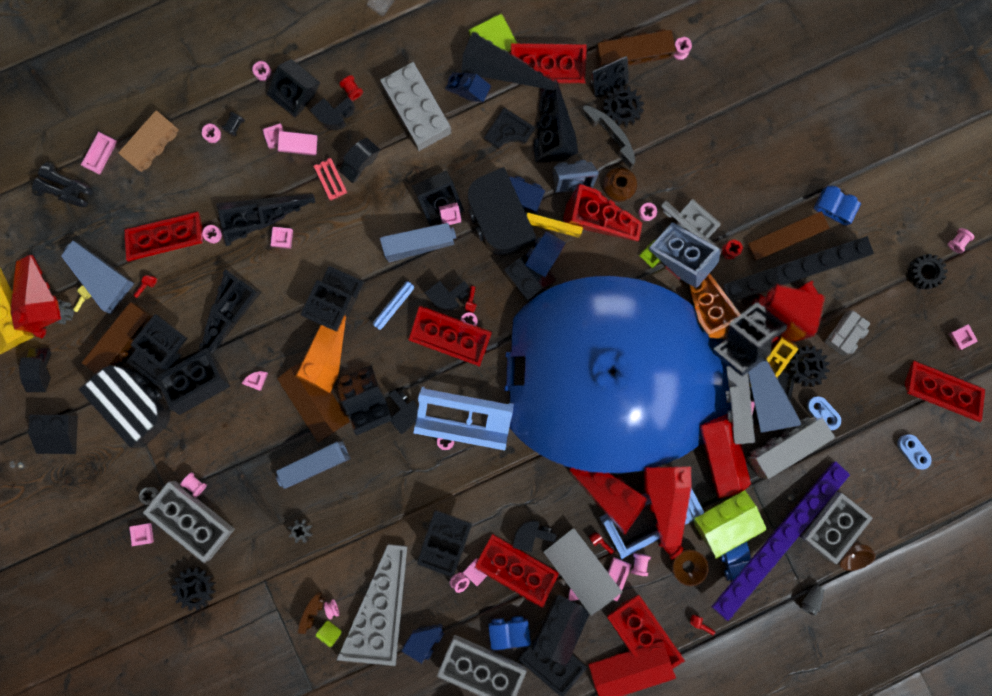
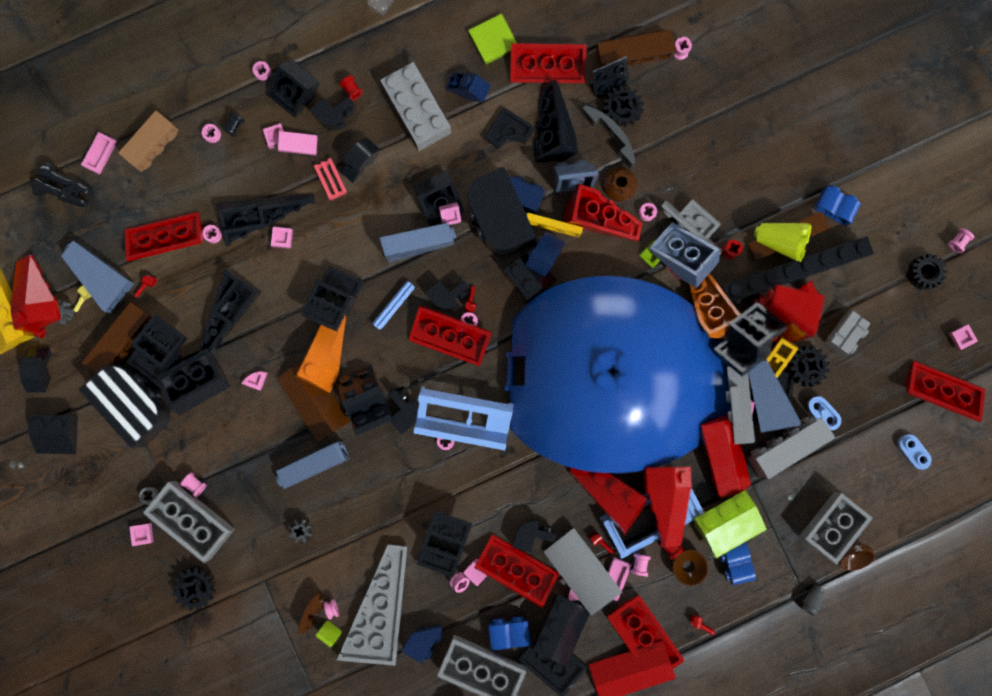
(491, 62): black wedge -> none
(780, 541): dark purple plate -> none
(785, 238): none -> neon yellow cone

